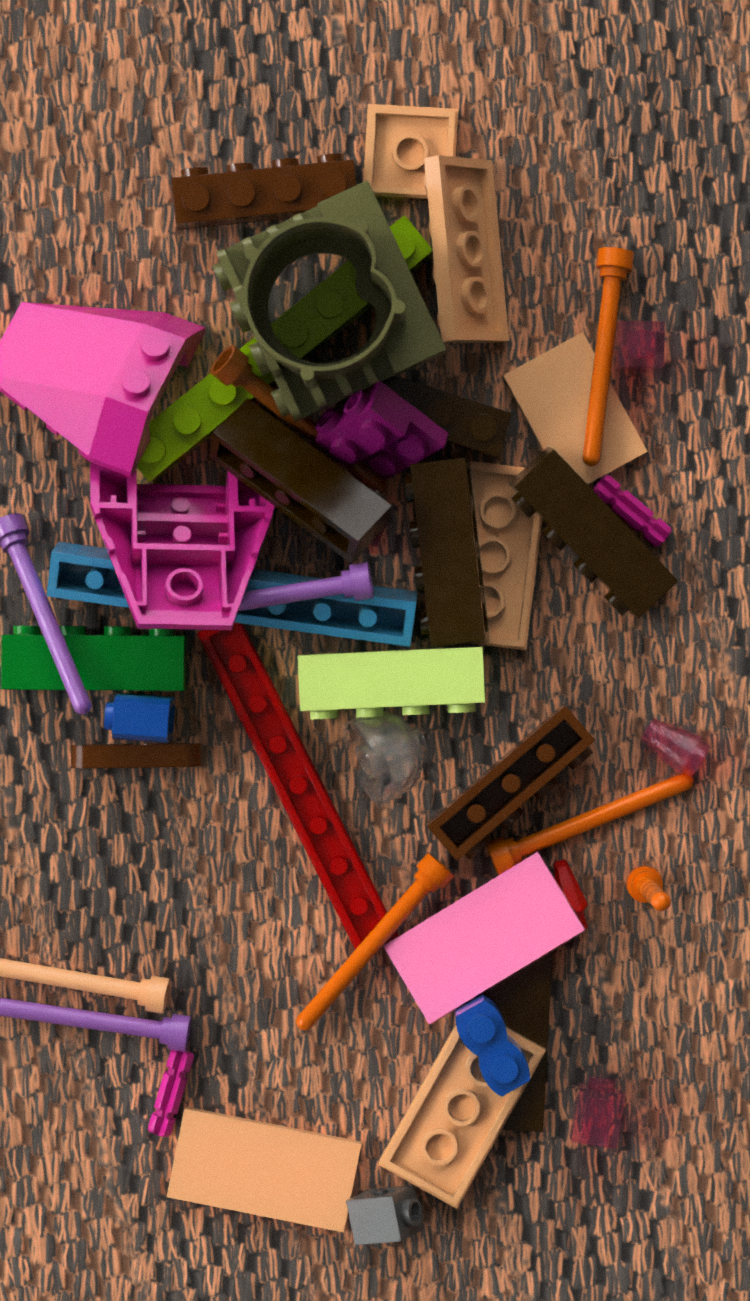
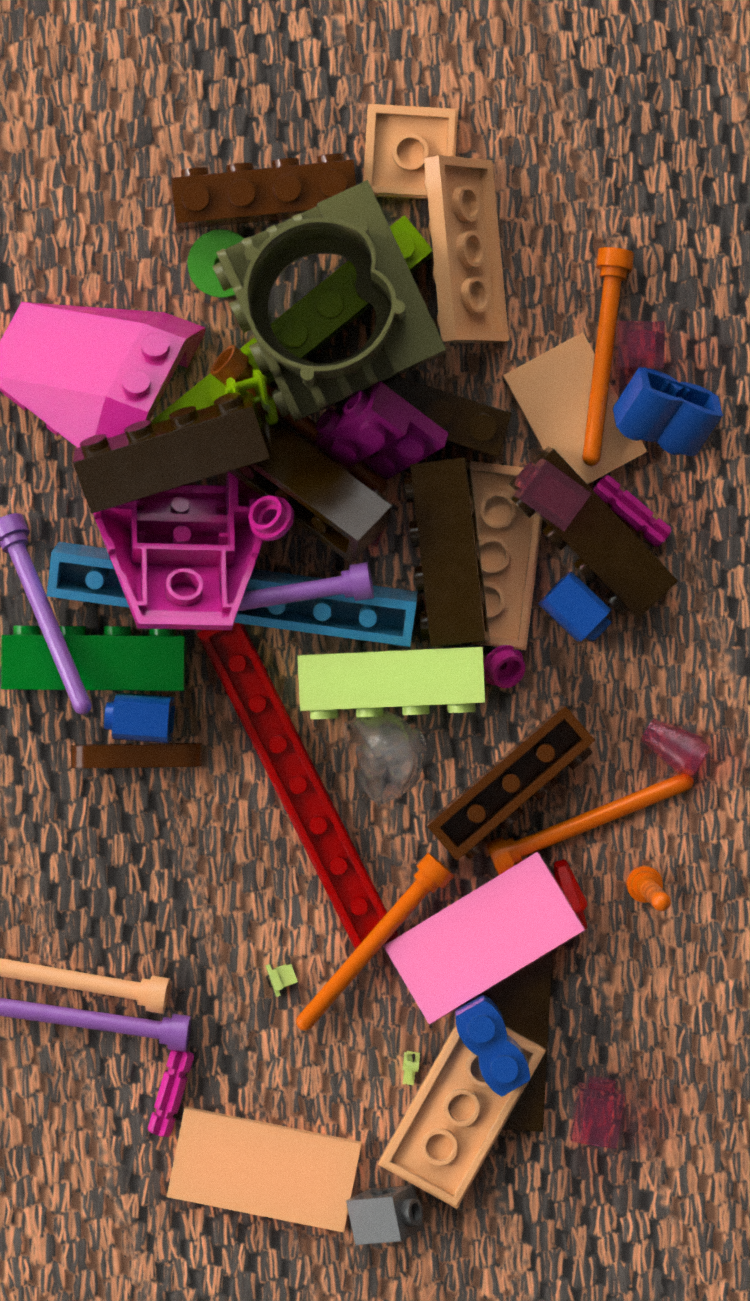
(171, 452): none -> dark brown brick
(204, 256): none -> bright green piece
(257, 381): none -> lime piece
(264, 511): none -> dark pink plate
(280, 977): none -> yellowish green piece
(410, 1066): none -> yellowish green piece
(504, 666): none -> dark pink plate
(550, 493): none -> clear pink brick
(576, 608): none -> blue brick
(667, 412): none -> blue brick

